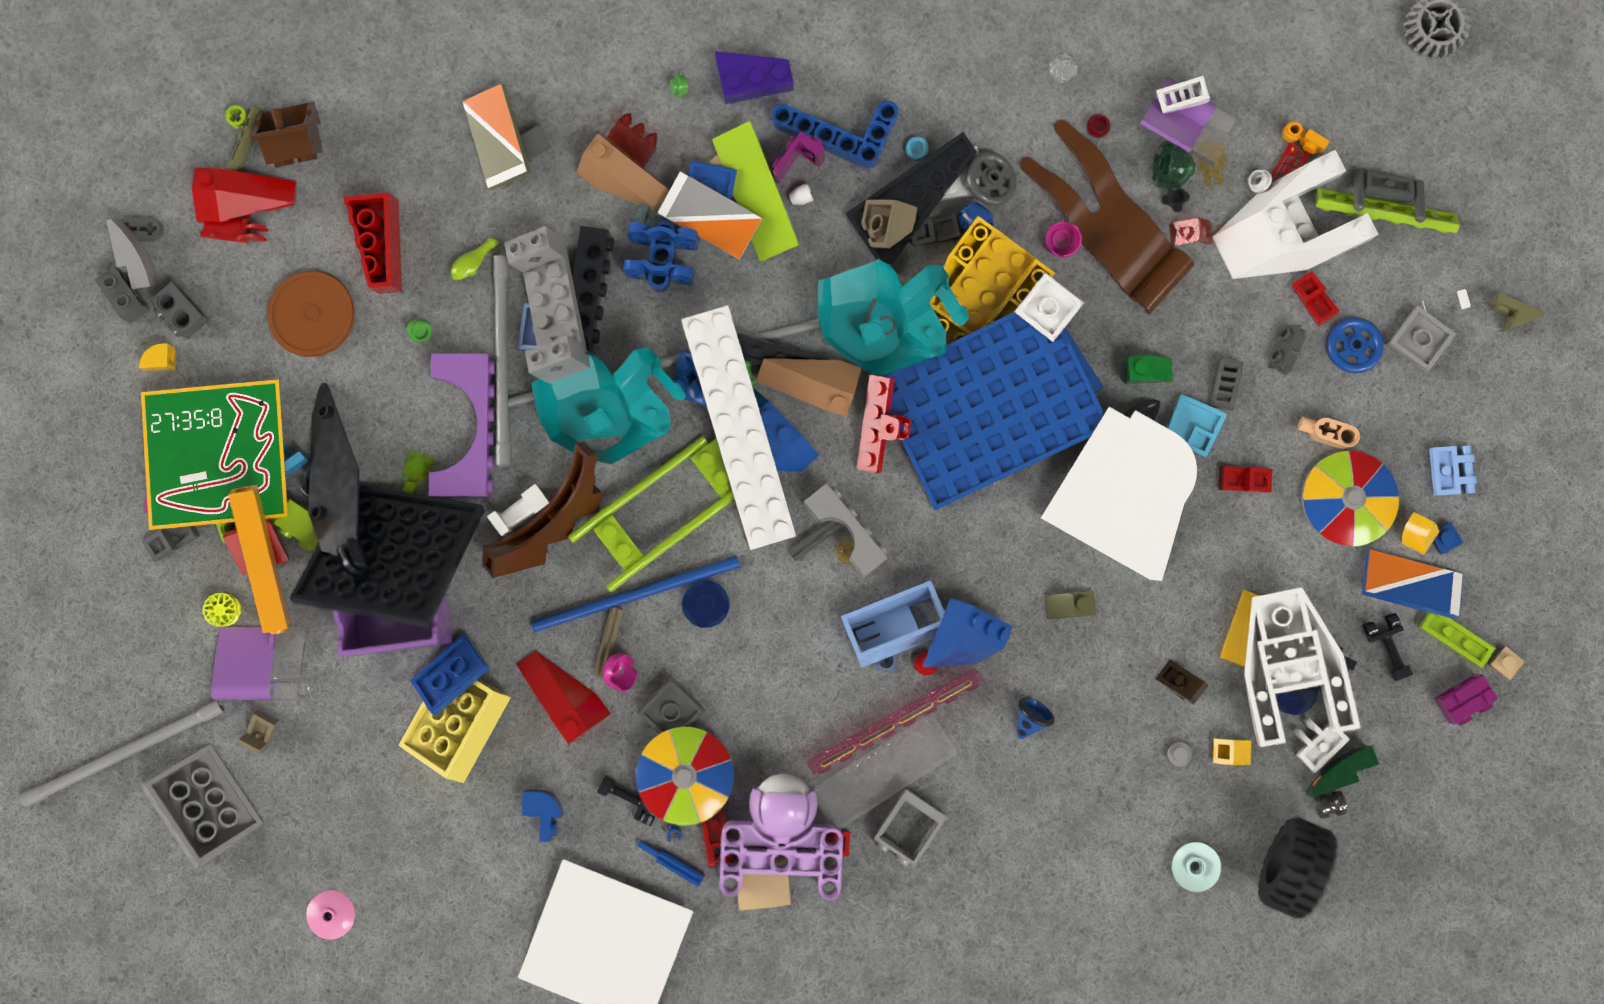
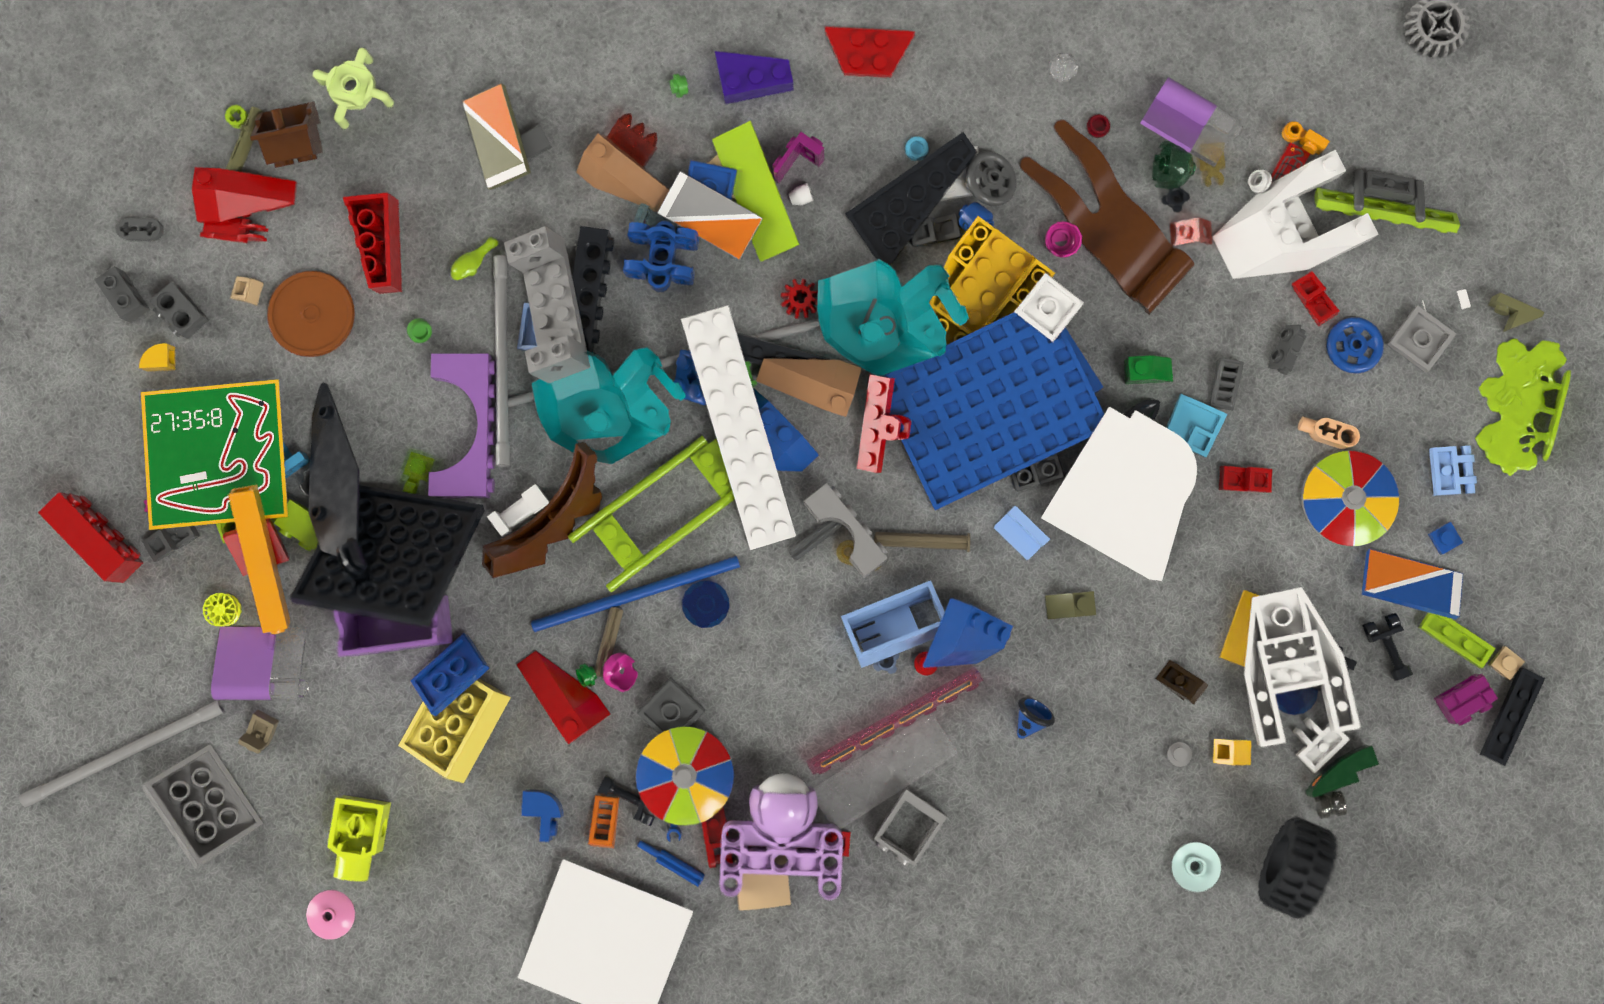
(91, 537): none -> red brick
(131, 254): light grey slope -> none
(247, 290): none -> tan slope
(357, 834): none -> neon yellow brick
(360, 95): none -> yellowish green plate
(586, 675): none -> green plate
(610, 843): none -> orange slope
(791, 296): none -> red gear
(840, 136): blue beam -> none
(868, 50): none -> red wing
(887, 221): dark tan slope -> none
(923, 540): none -> dark tan axle
(1021, 533): none -> light blue panel
(1039, 473): none -> dark grey slope
(1198, 82): white slope -> none
(1419, 533): yellow brick -> none
(1512, 716): none -> black plate
(1518, 399): none -> lime plant

